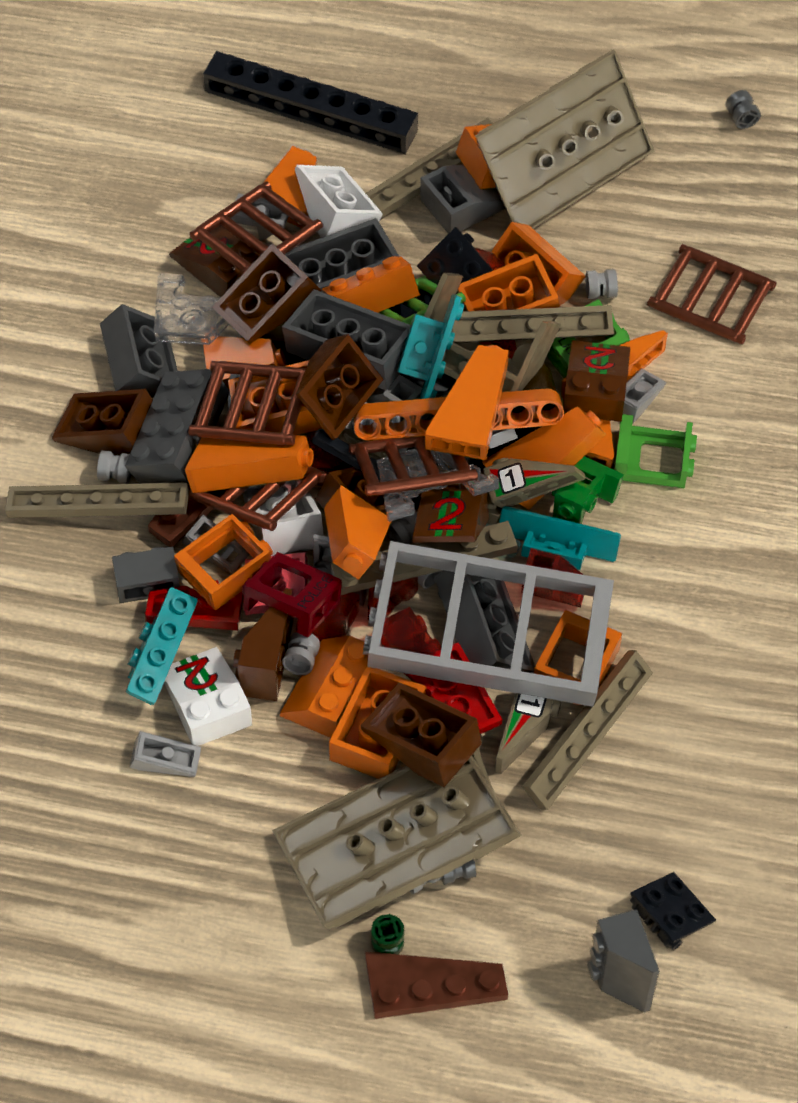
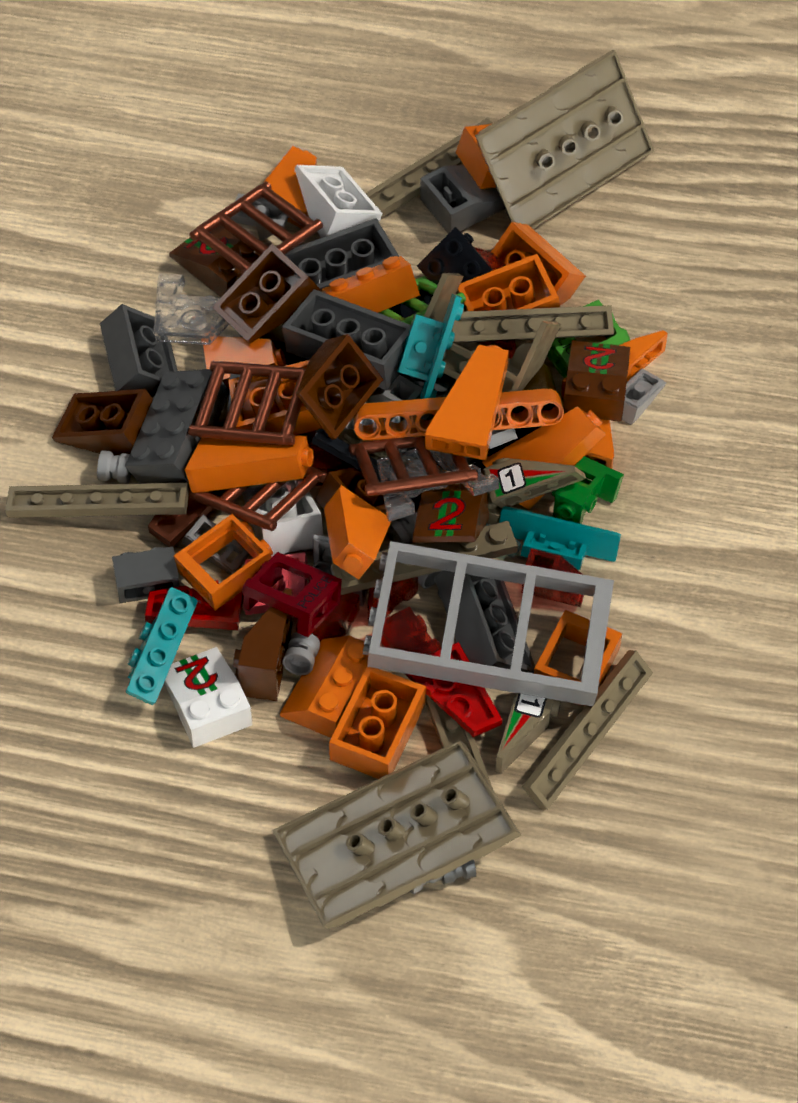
(164, 755): light grey slope -> none
(311, 102): black brick -> none
(386, 941): dark green wheel -> none
(424, 733): reddish brown slope -> none
(426, 984): copper wing -> none
(601, 284): light grey wheel -> none
(624, 960): dark grey slope -> none
(629, 449): bright green window -> none
(671, 909): black hinge -> none
(711, 323): copper bar -> none
(743, 110): dark grey wheel -> none

